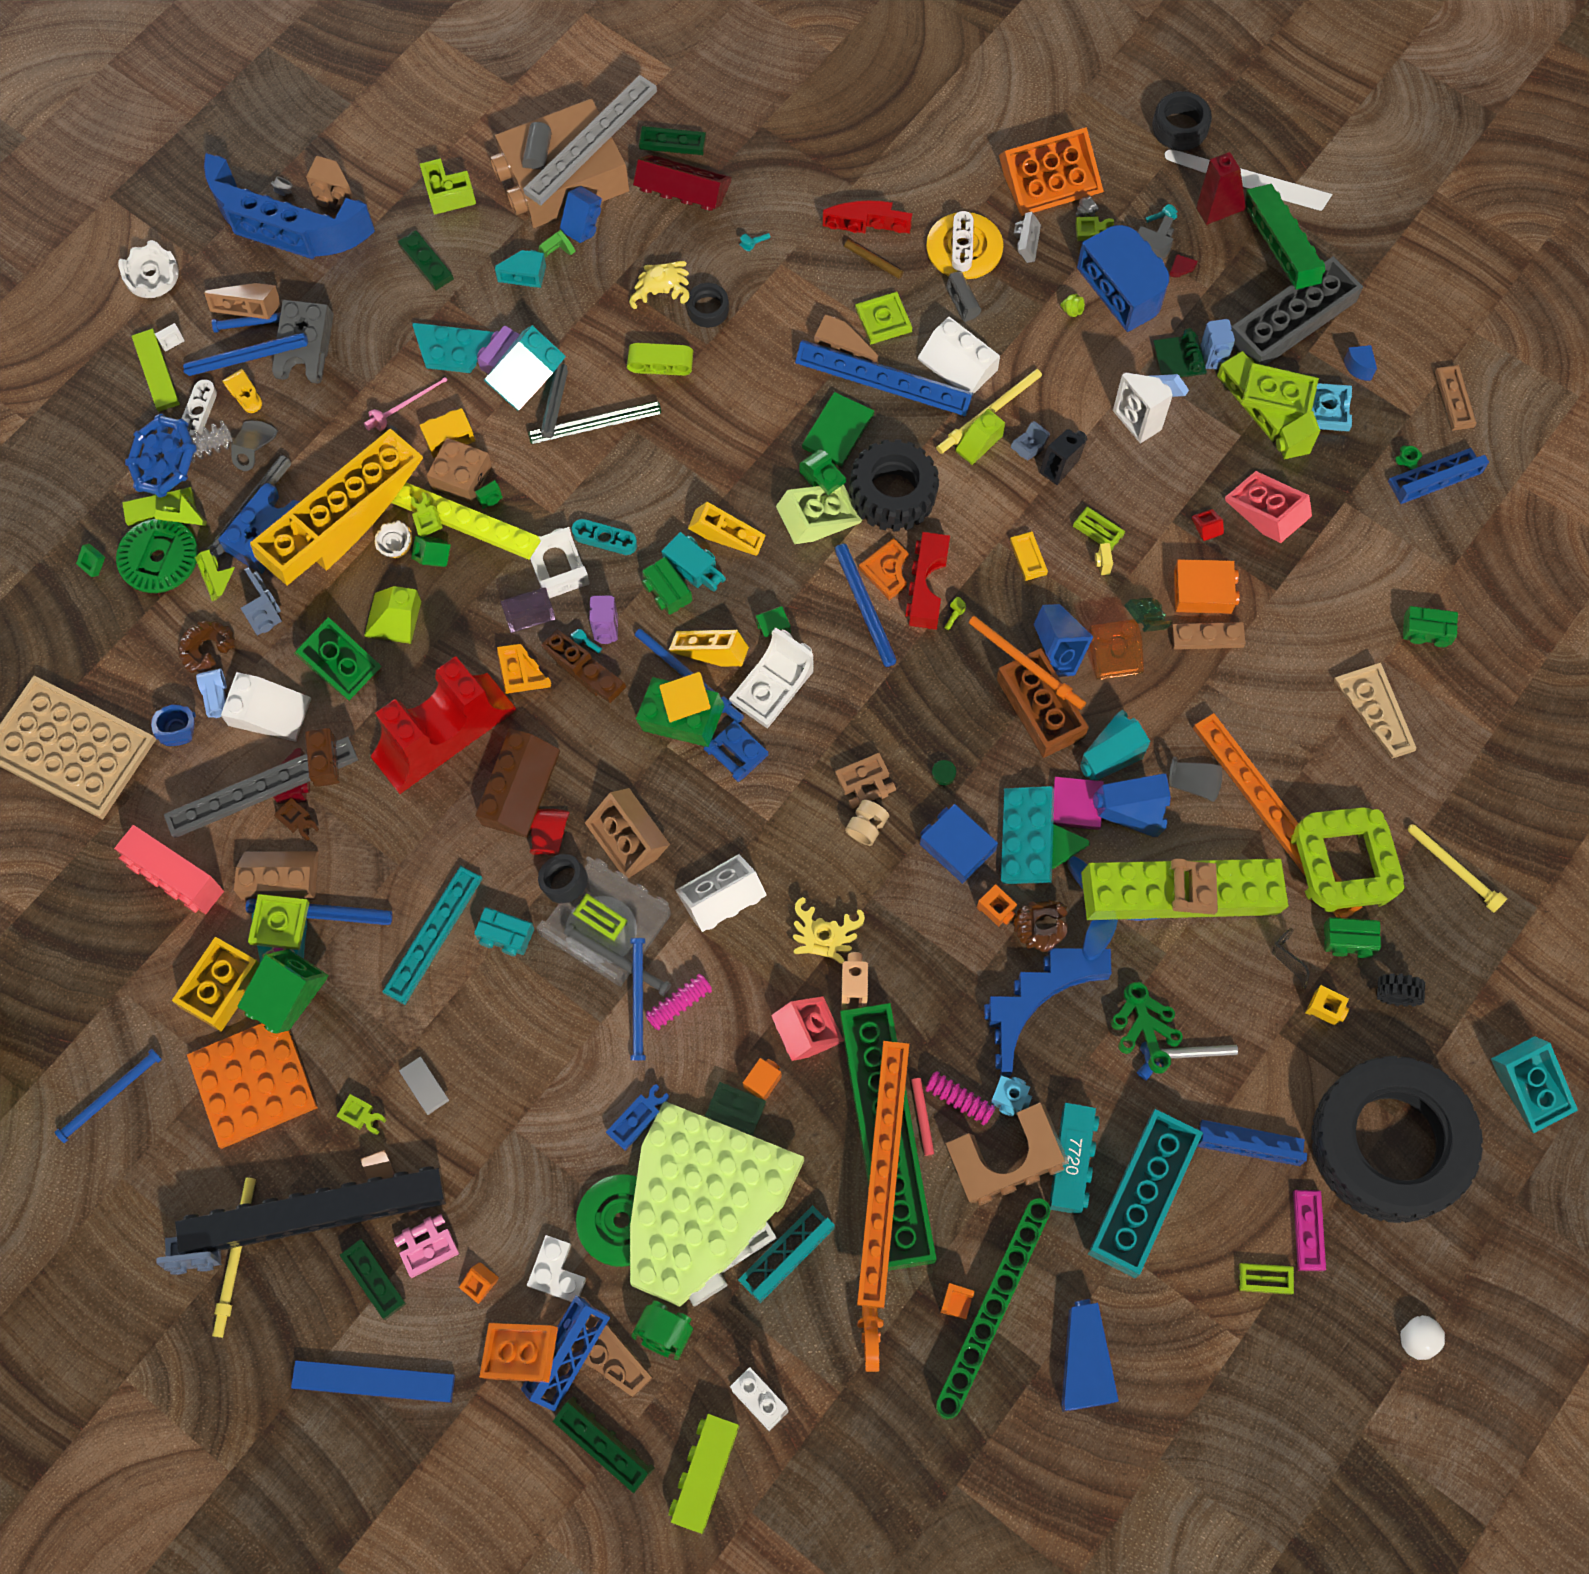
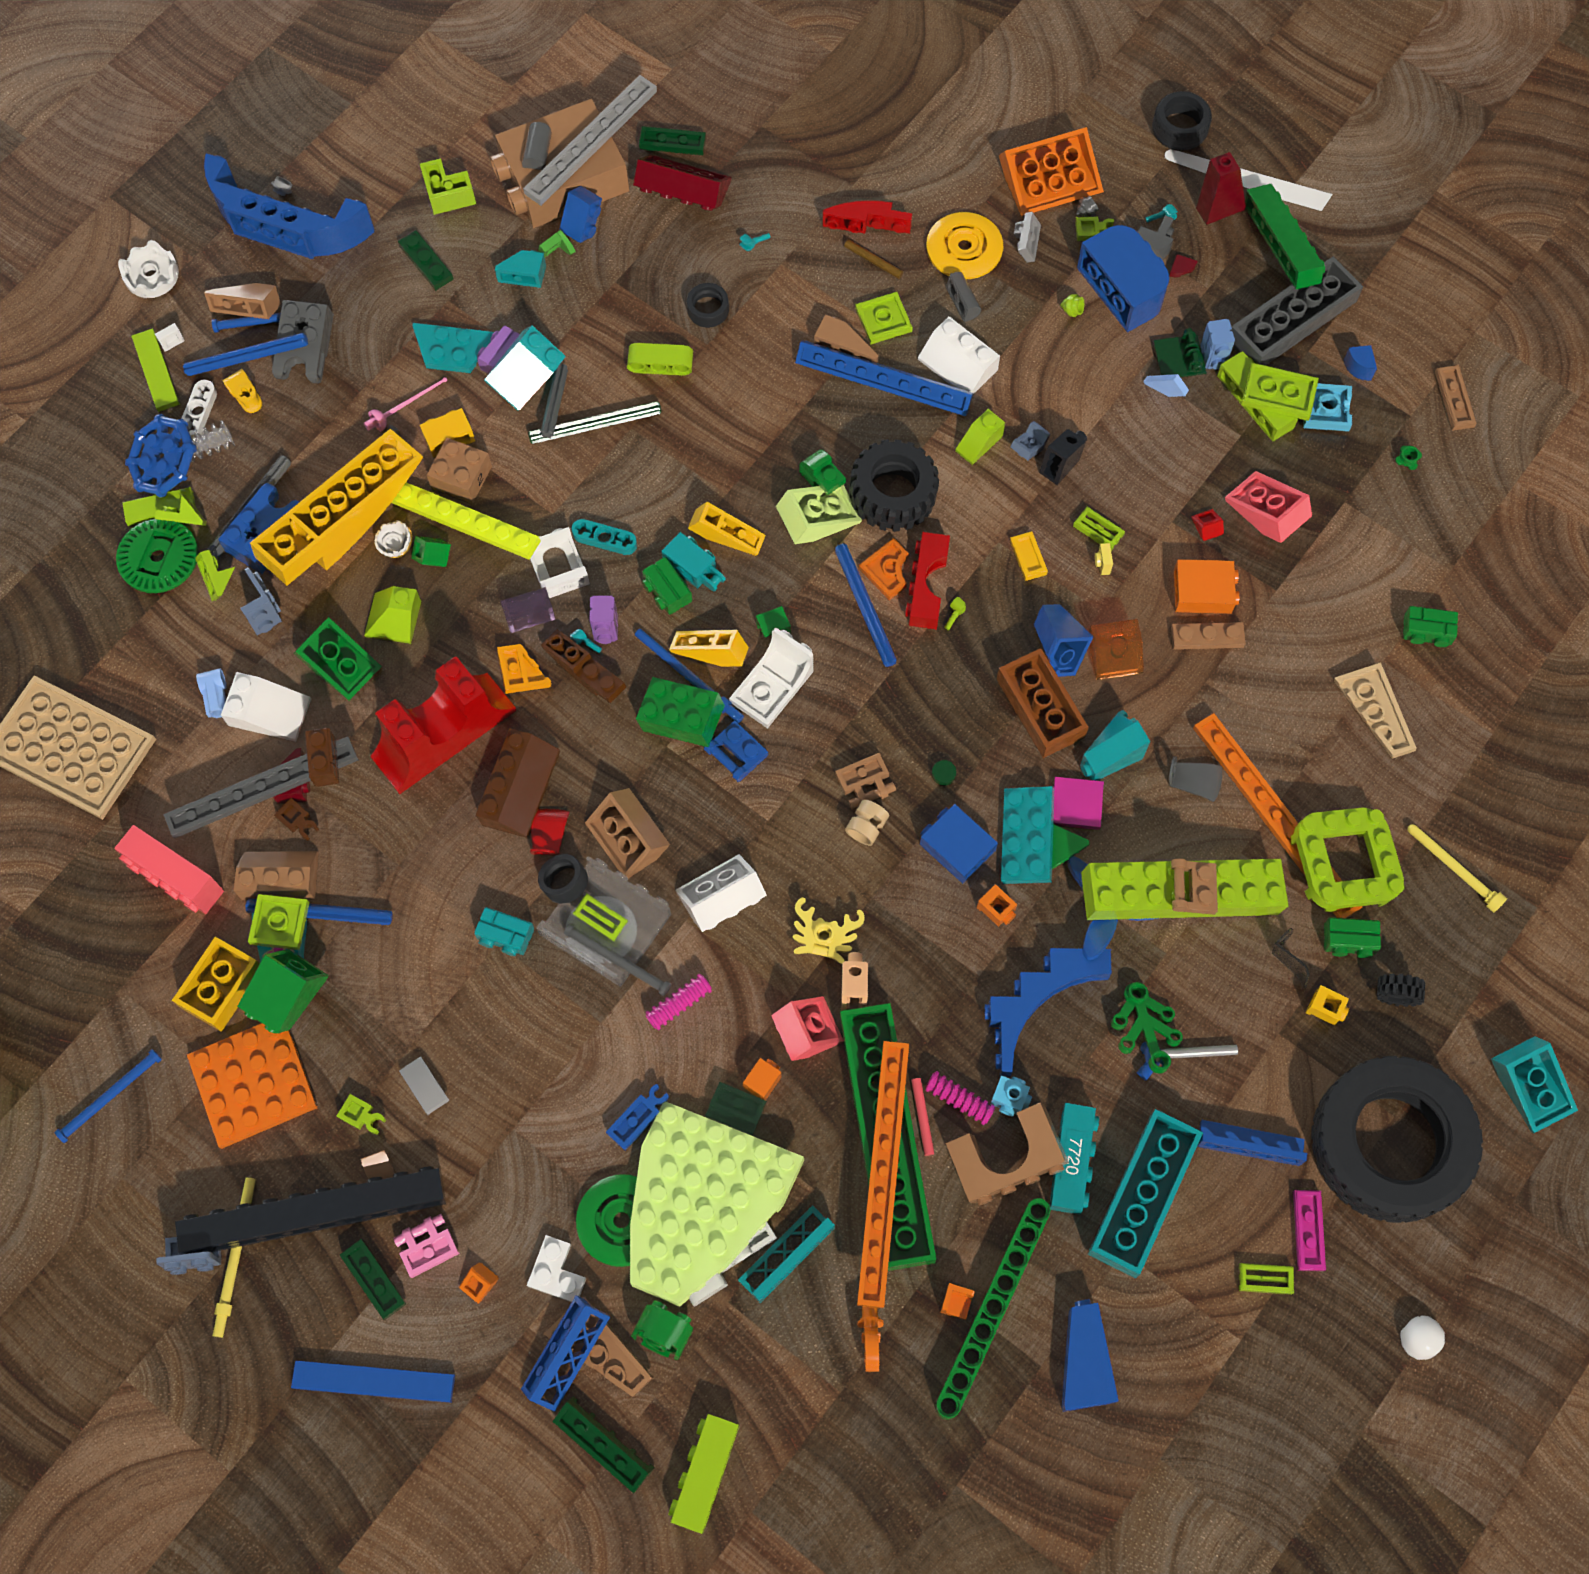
(90, 560): green plate -> none
(173, 725): blue helmet -> none
(192, 639): reddish brown piece -> none
(251, 438): dark grey piece -> none
(328, 183): medium nougat slope -> none
(427, 516): lime plate -> none
(432, 935): teal tile -> none
(489, 495): green plate -> none
(518, 1352): orange plate -> none
(637, 999): blue bar -> none
(661, 279): light yellow animal -> none
(684, 696): yellow sticker -> none
(759, 1399): white panel -> none
(838, 428): green tile -> none
(957, 248): white beam -> none
(957, 435): light yellow bar -> none
(1030, 934): reddish brown piece -> none
(1062, 690): orange bar -> none
(1135, 803): blue slope -> none
(1142, 404): white slope -> none
(1149, 613): clear green plate -> none
(1298, 436): lime slope -> none
(1438, 480): blue fence -> none

